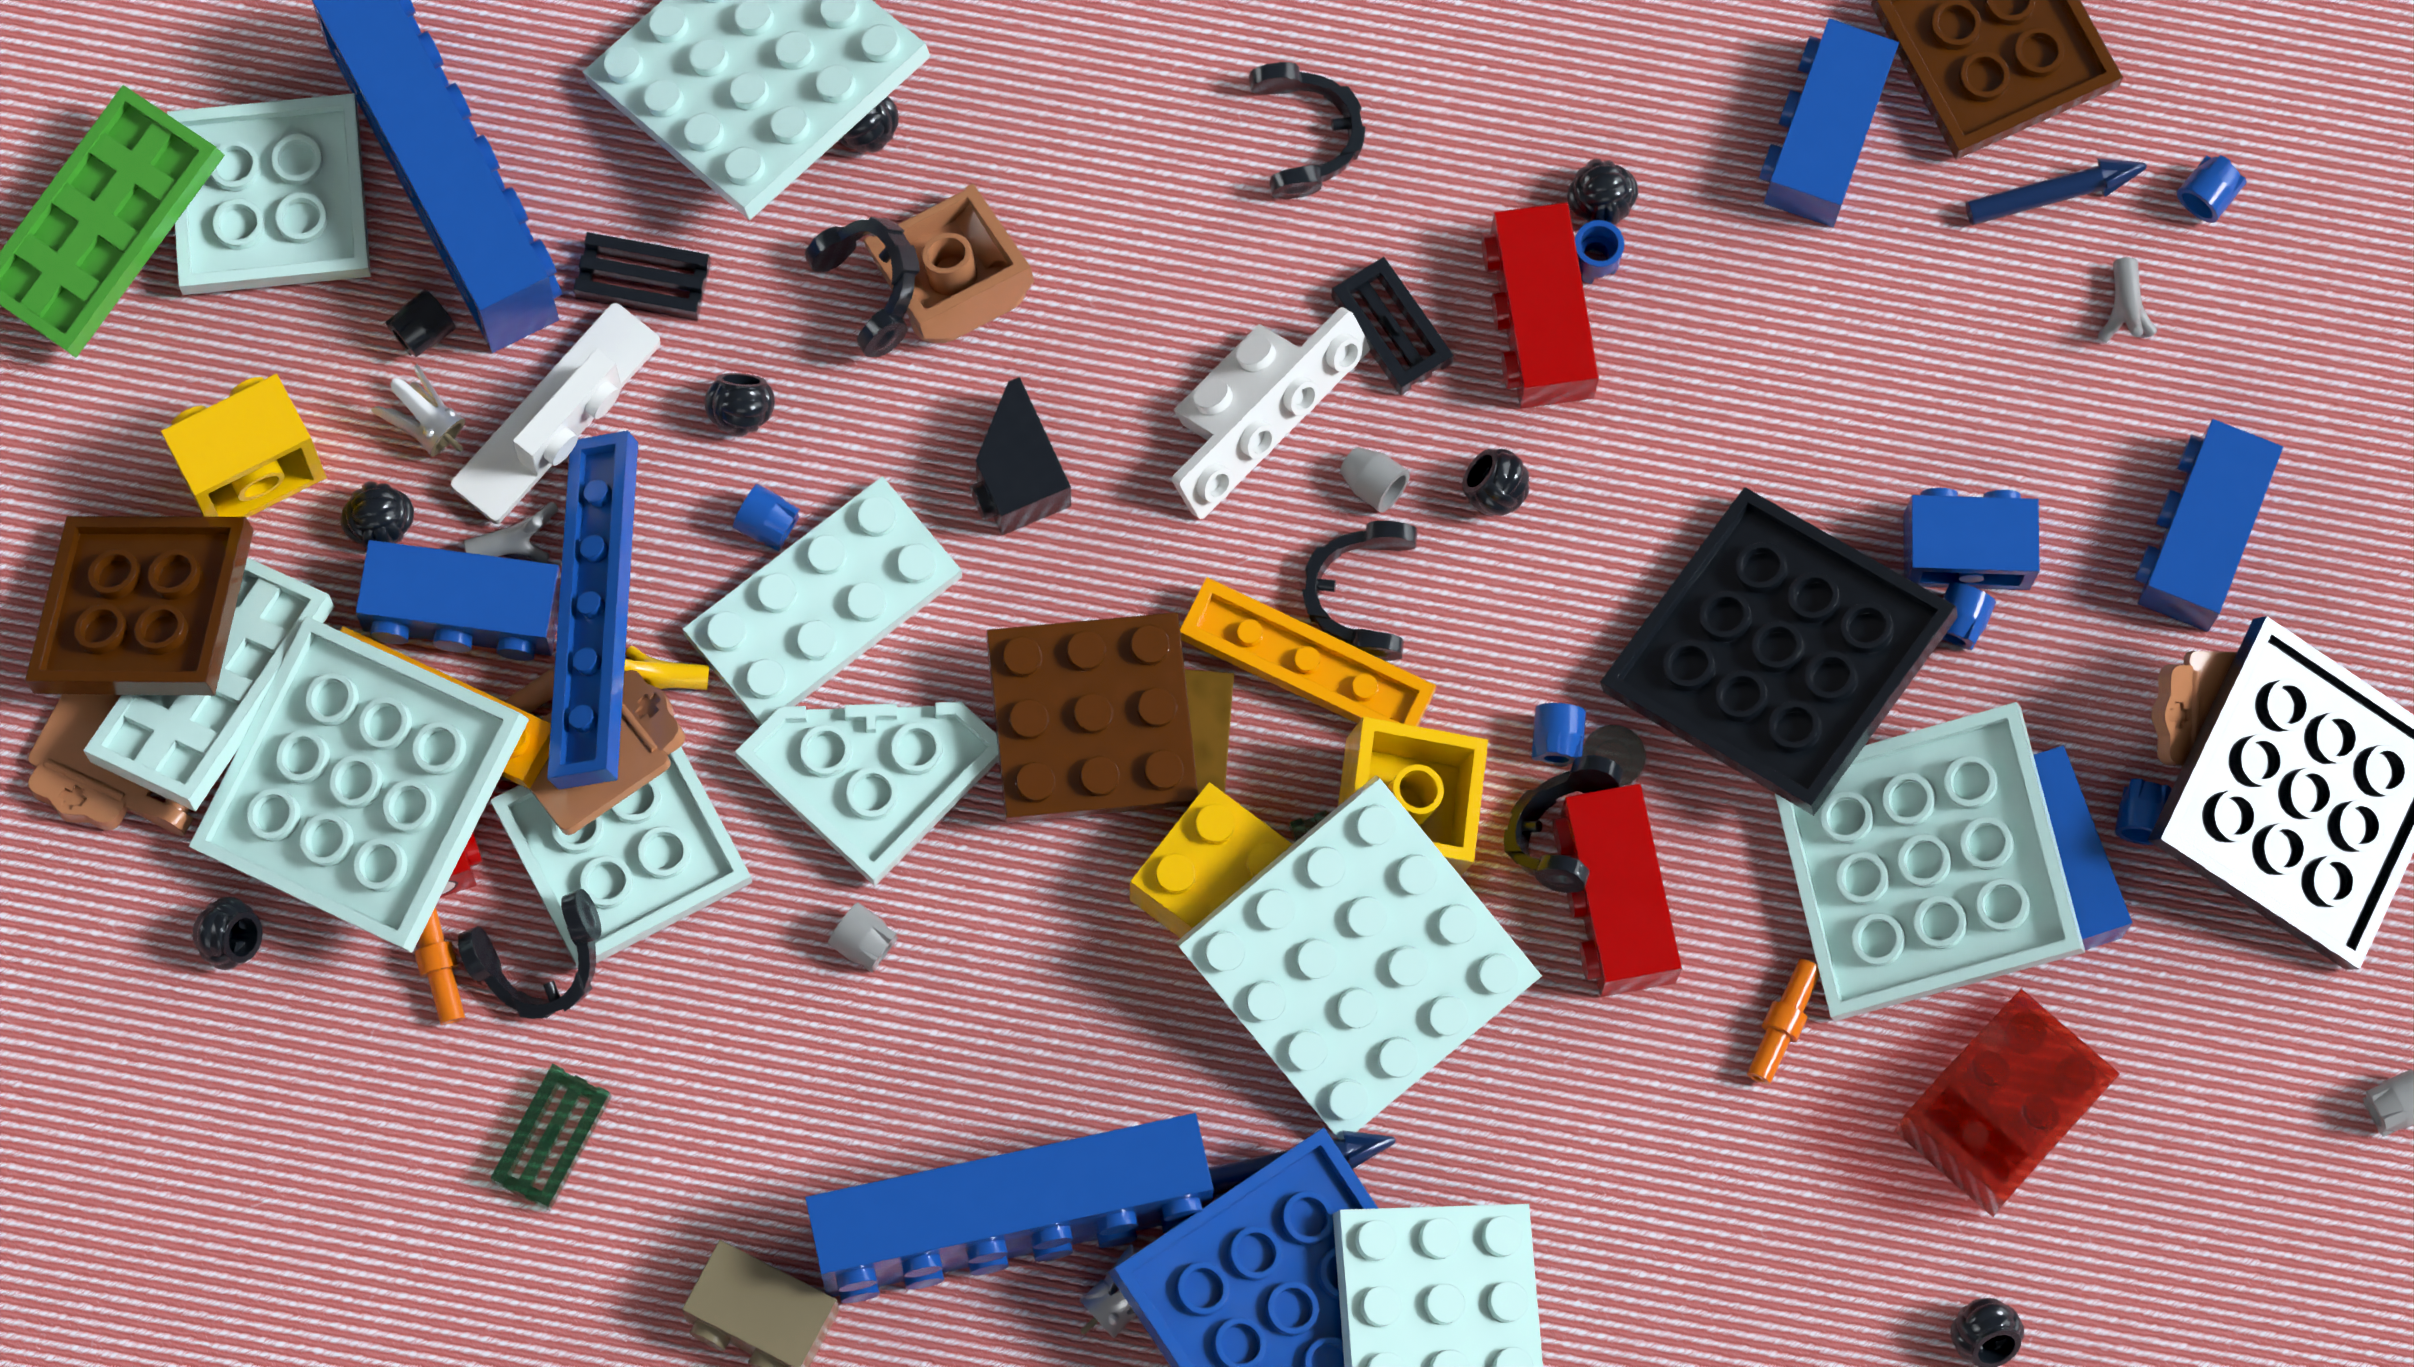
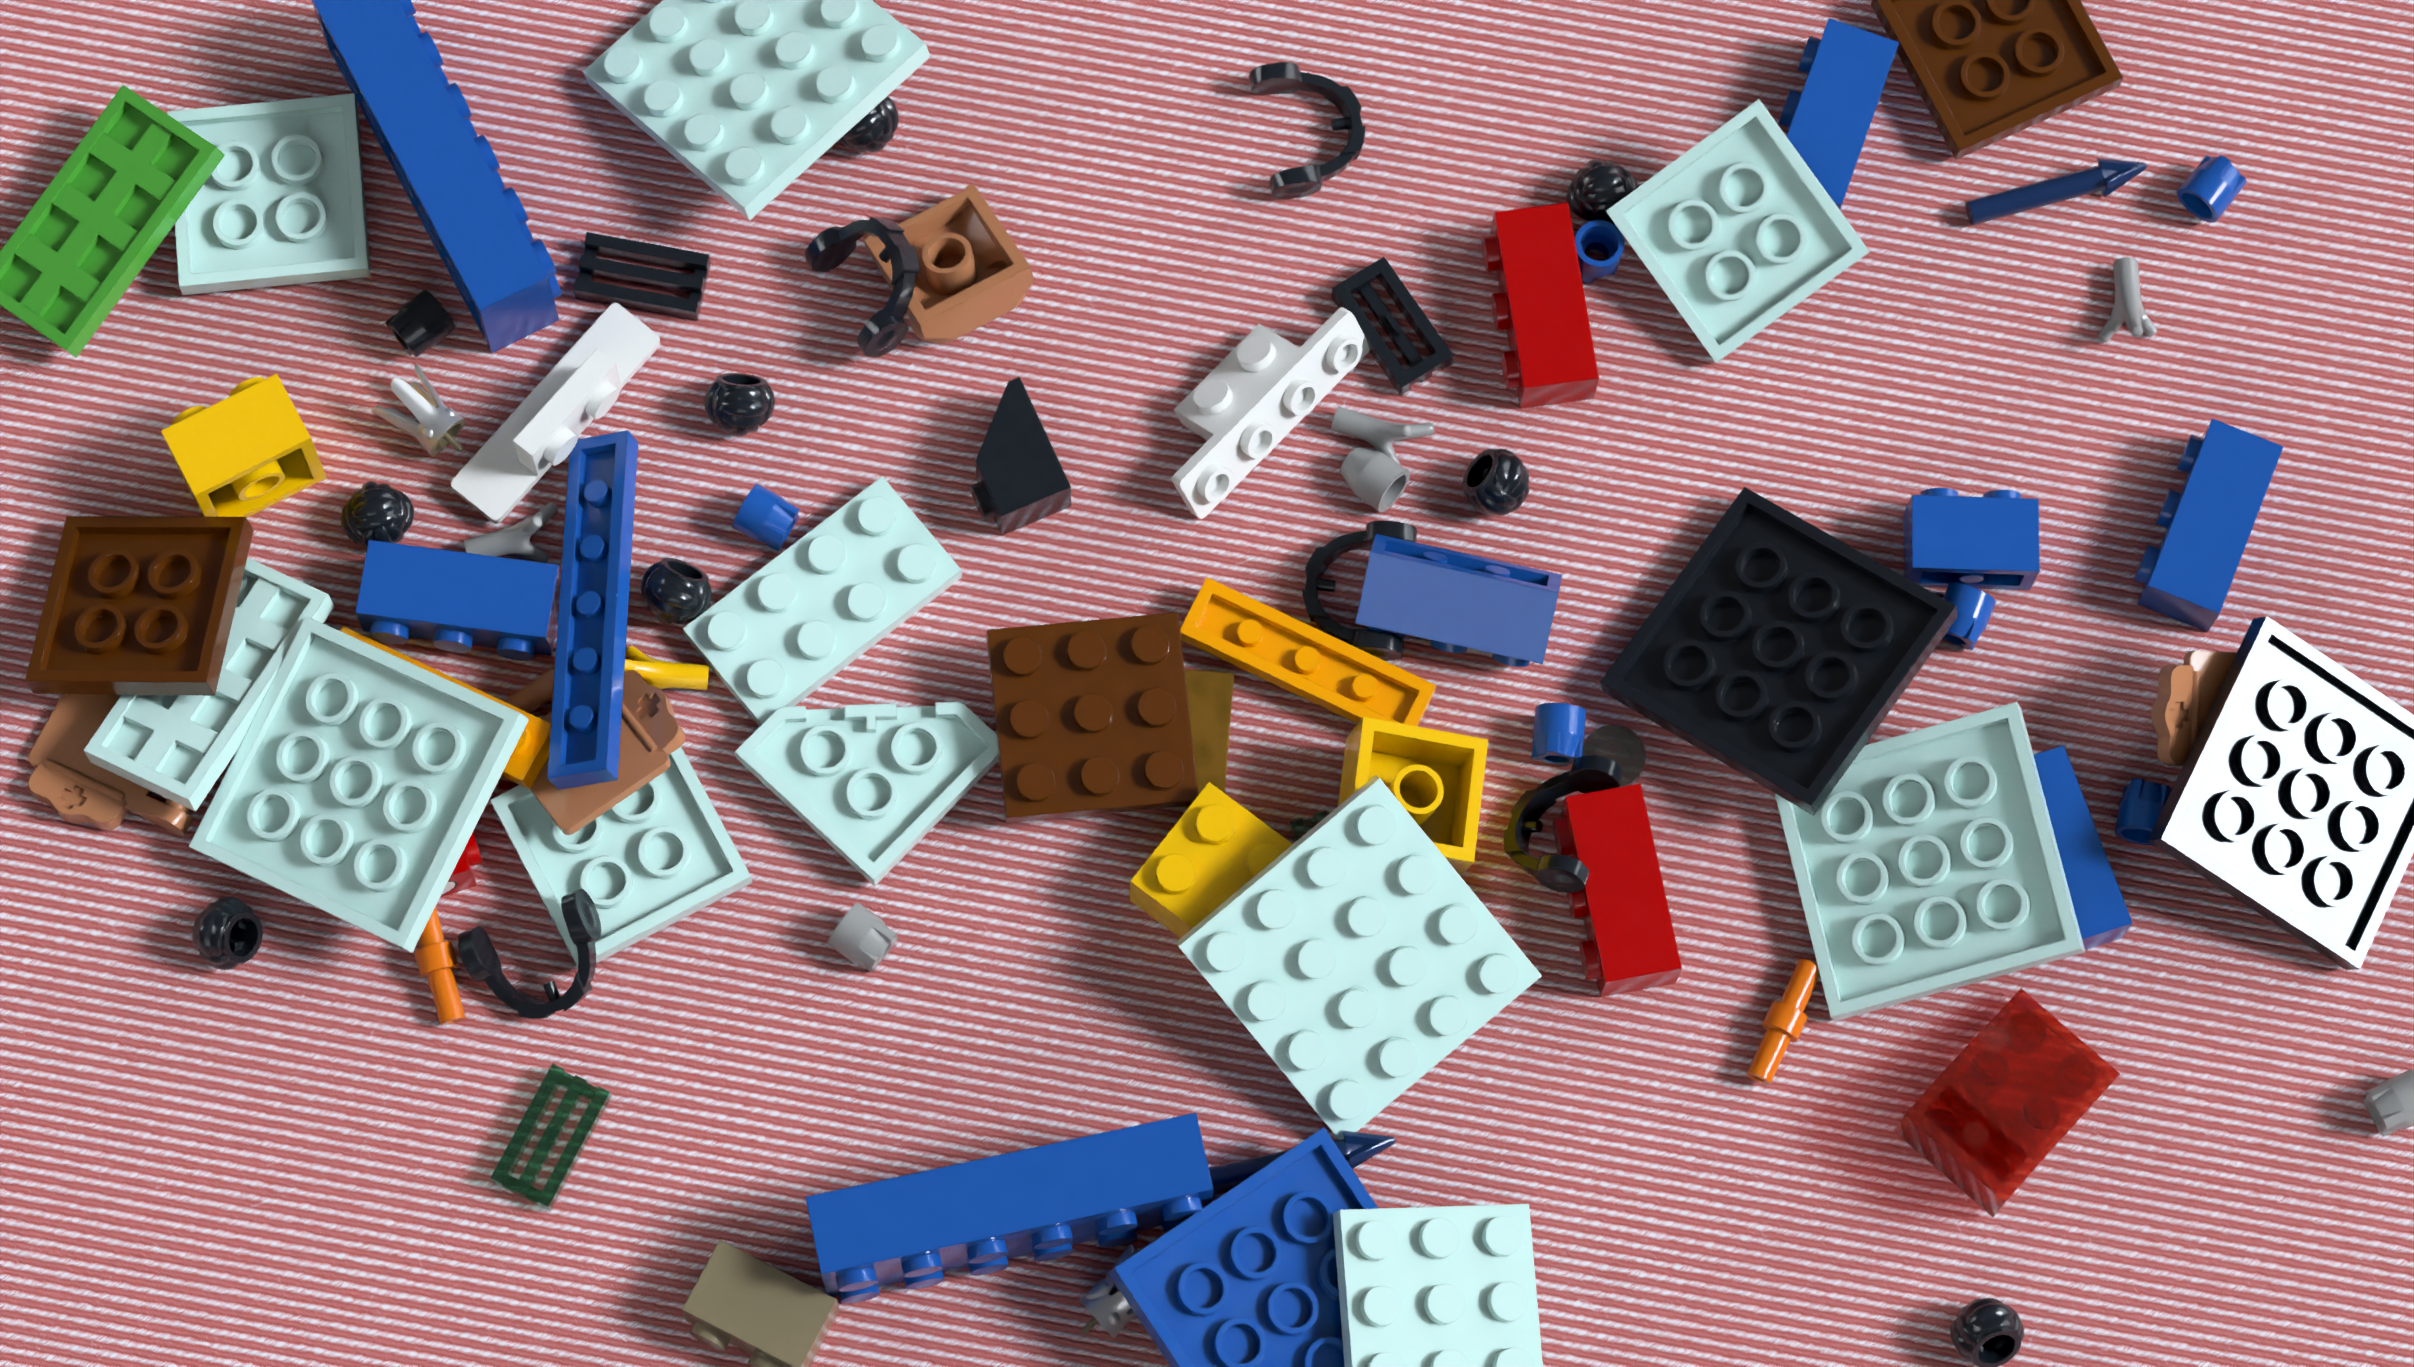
(675, 591): none -> black piece
(1377, 431): none -> light grey bar
(1458, 600): none -> blue brick
(1737, 231): none -> light aqua plate

